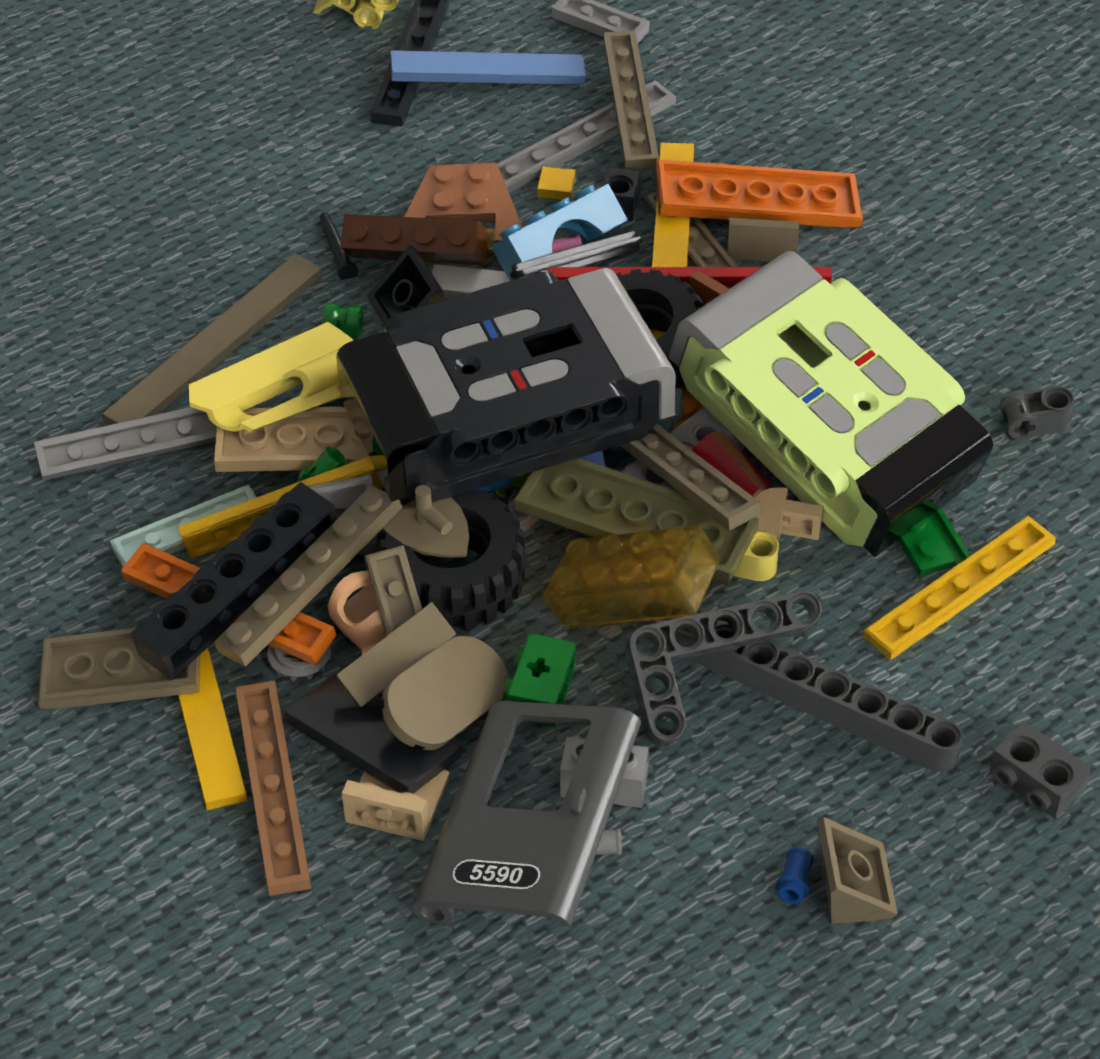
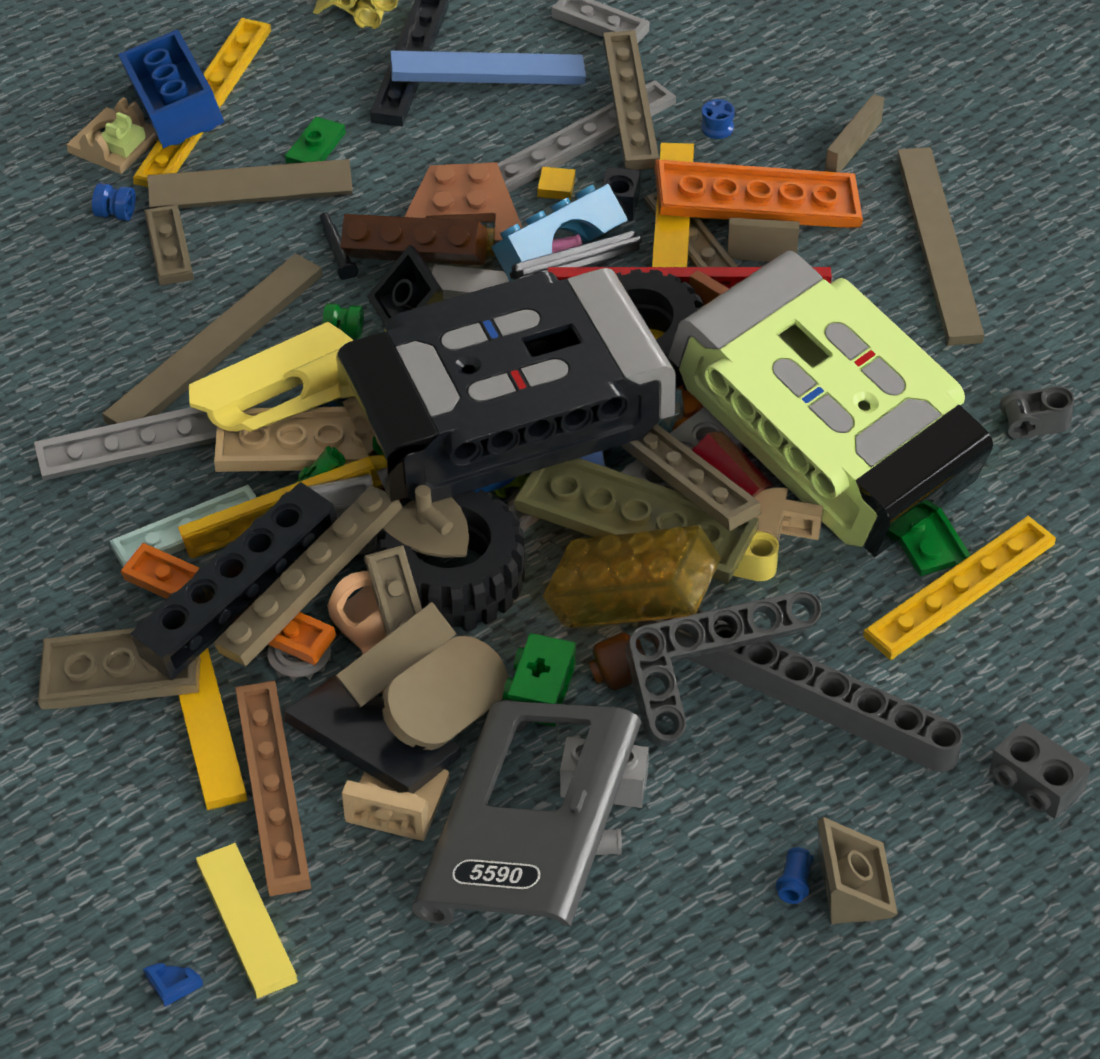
(93, 148): none -> tan piece
(113, 201): none -> blue wheel
(123, 135): none -> yellowish green tile
(168, 245): none -> dark tan tile
(171, 88): none -> blue brick
(172, 981): none -> blue tile
(222, 77): none -> yellow tile
(246, 920): none -> light yellow tile
(250, 184): none -> dark tan tile
(316, 141): none -> green plate
(611, 662): none -> reddish brown head
(717, 119): none -> blue wheel
(854, 134): none -> dark tan tile
(940, 247): none -> dark tan tile

